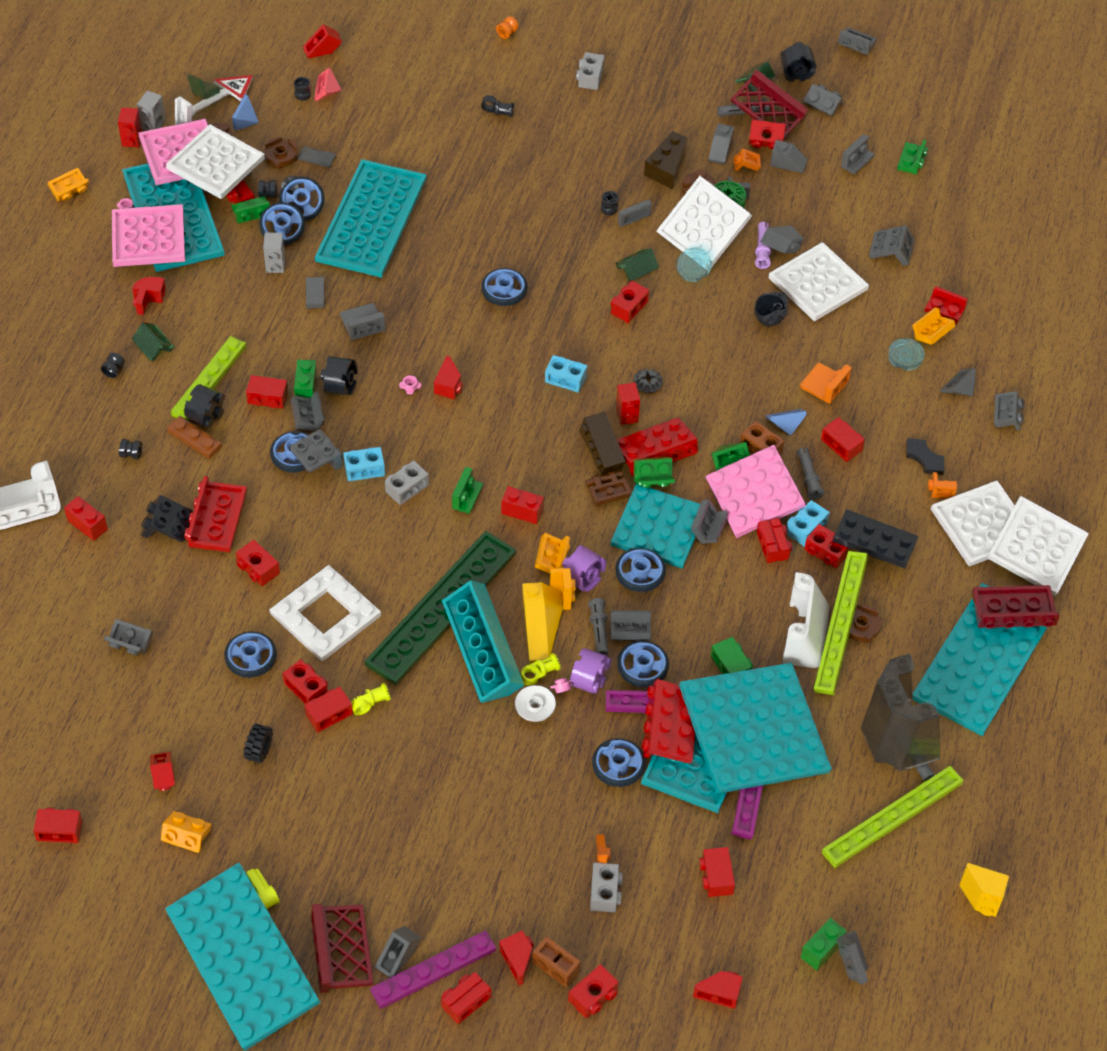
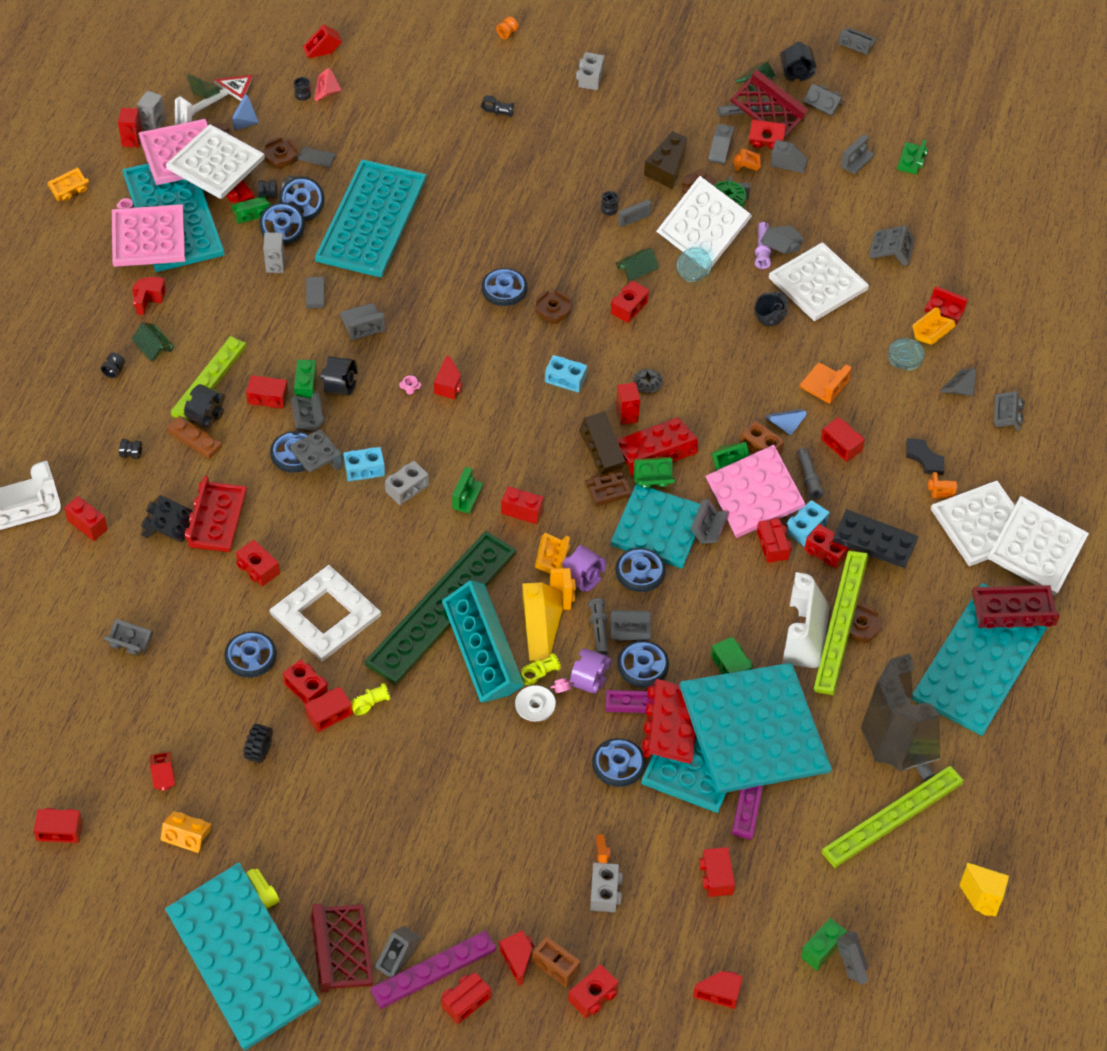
(553, 314): none -> reddish brown plate

